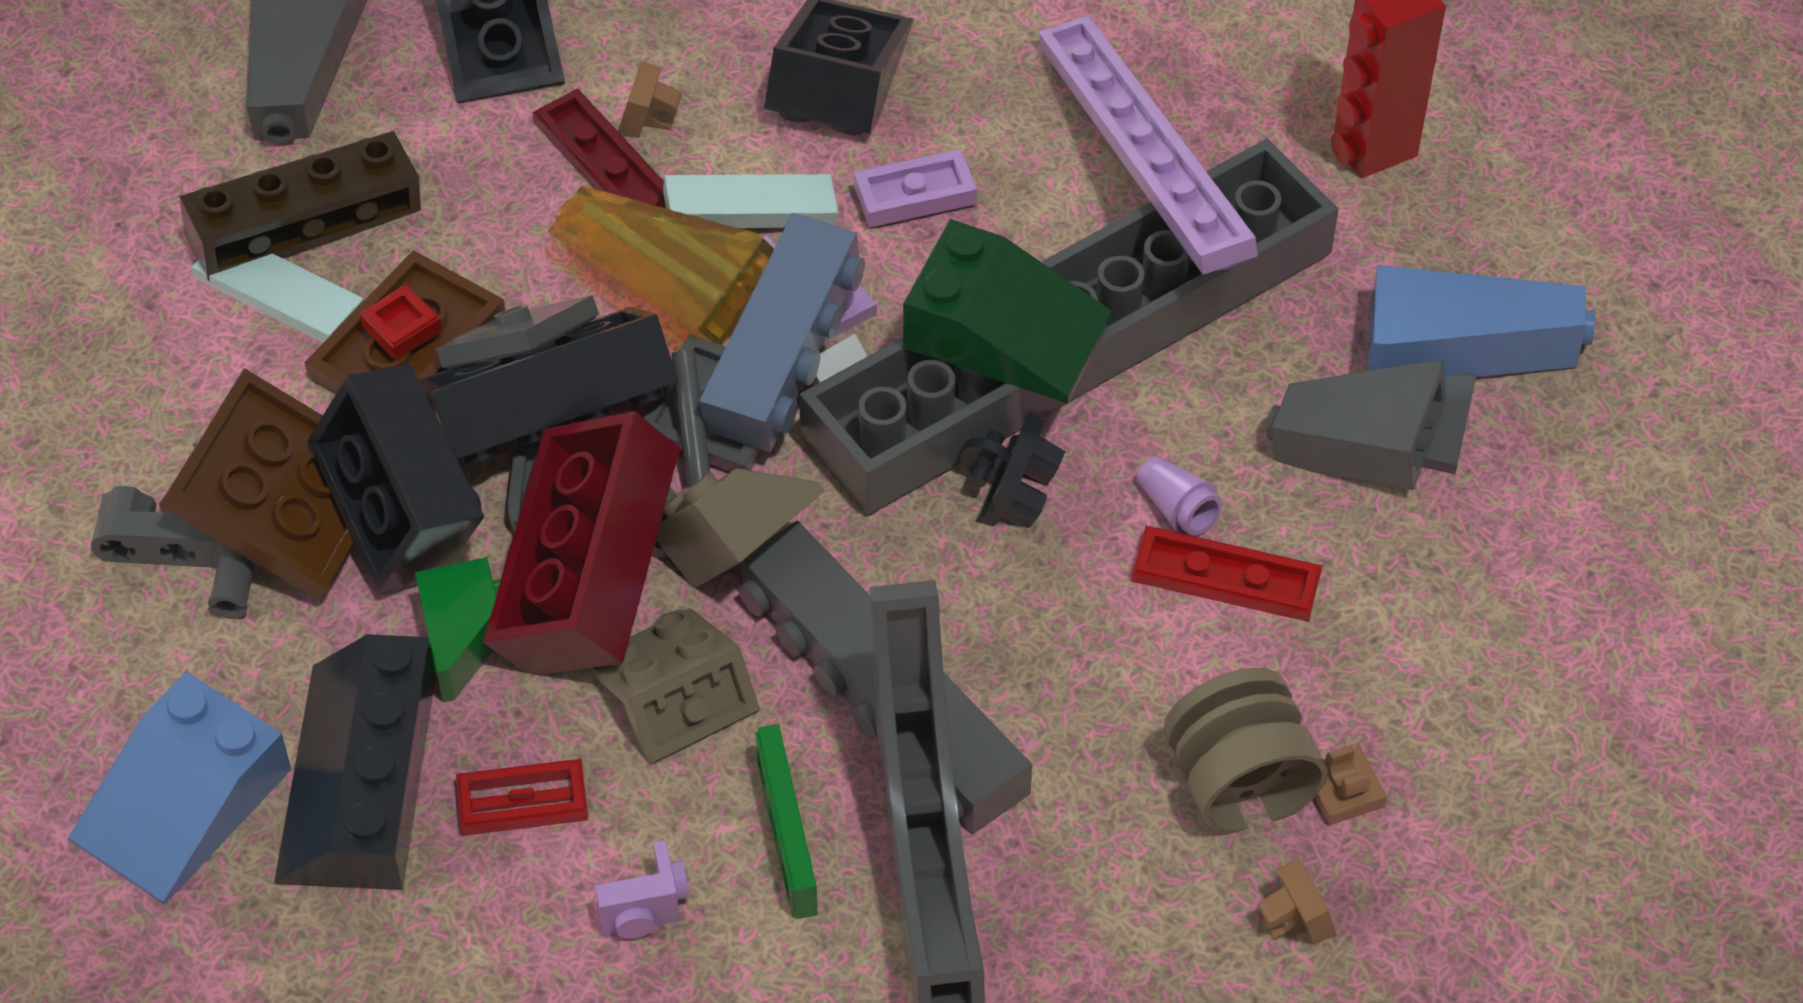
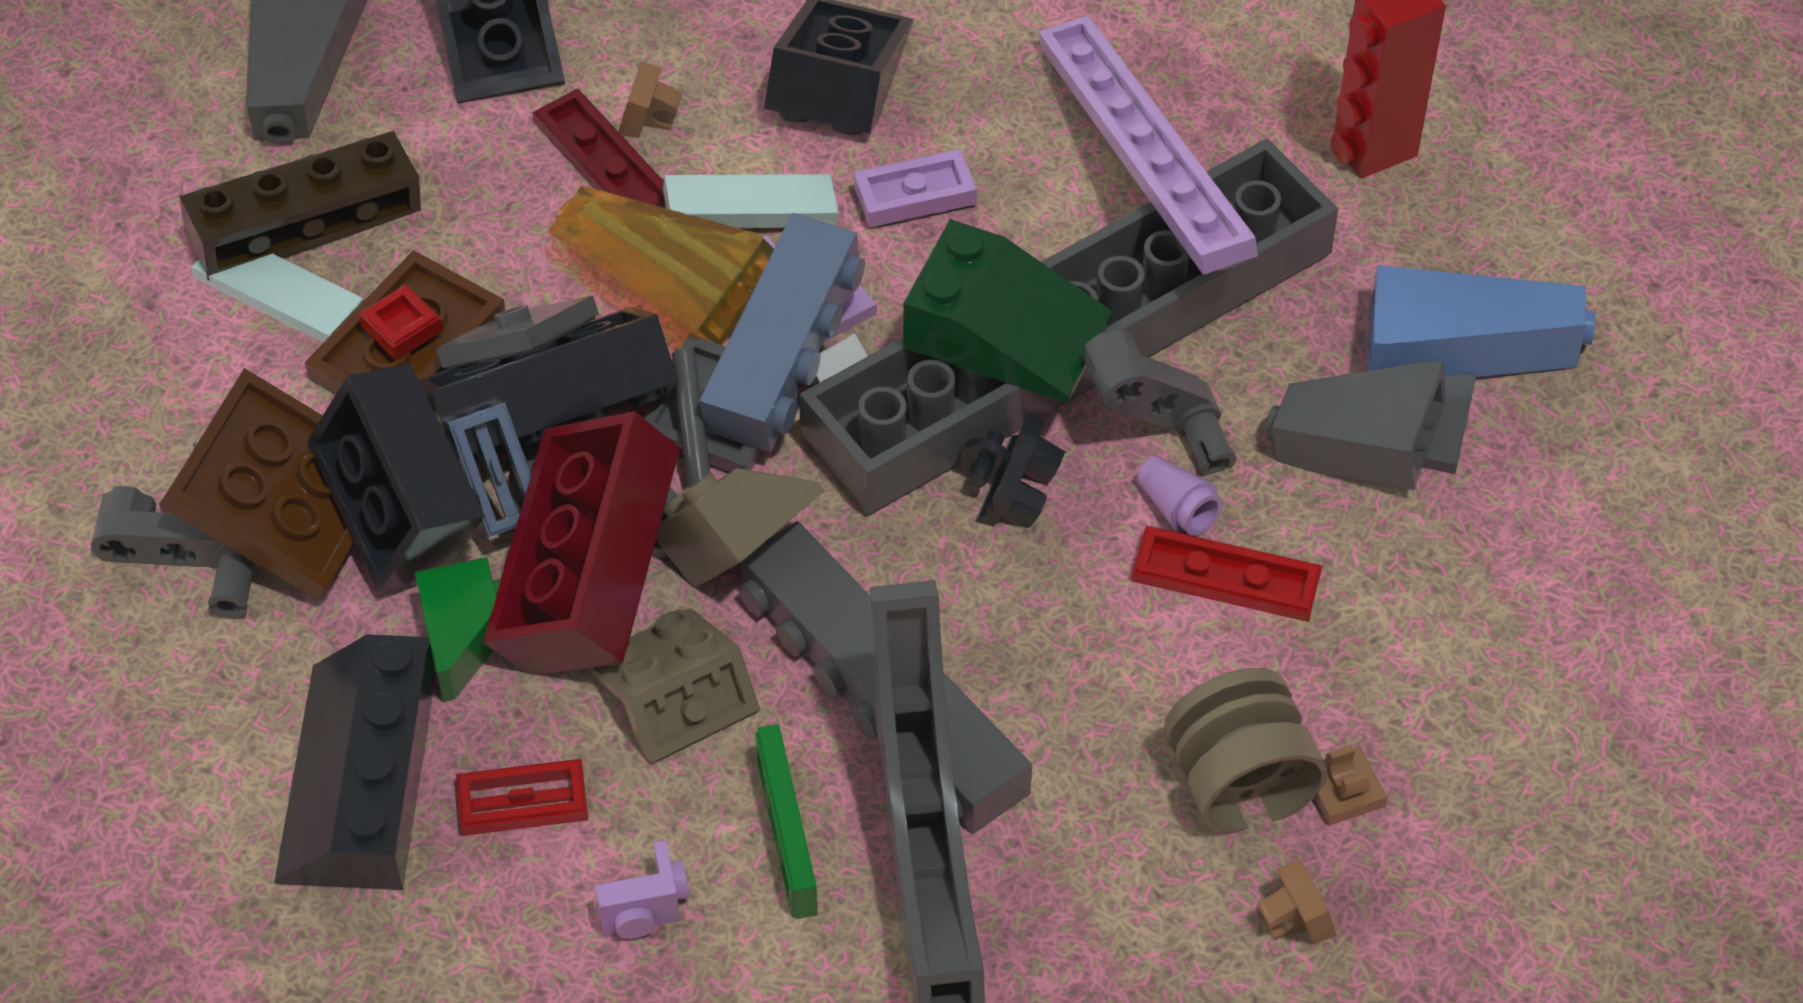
(180, 787): medium blue slope -> none
(467, 463): none -> sand blue tile
(1158, 395): none -> dark grey beam

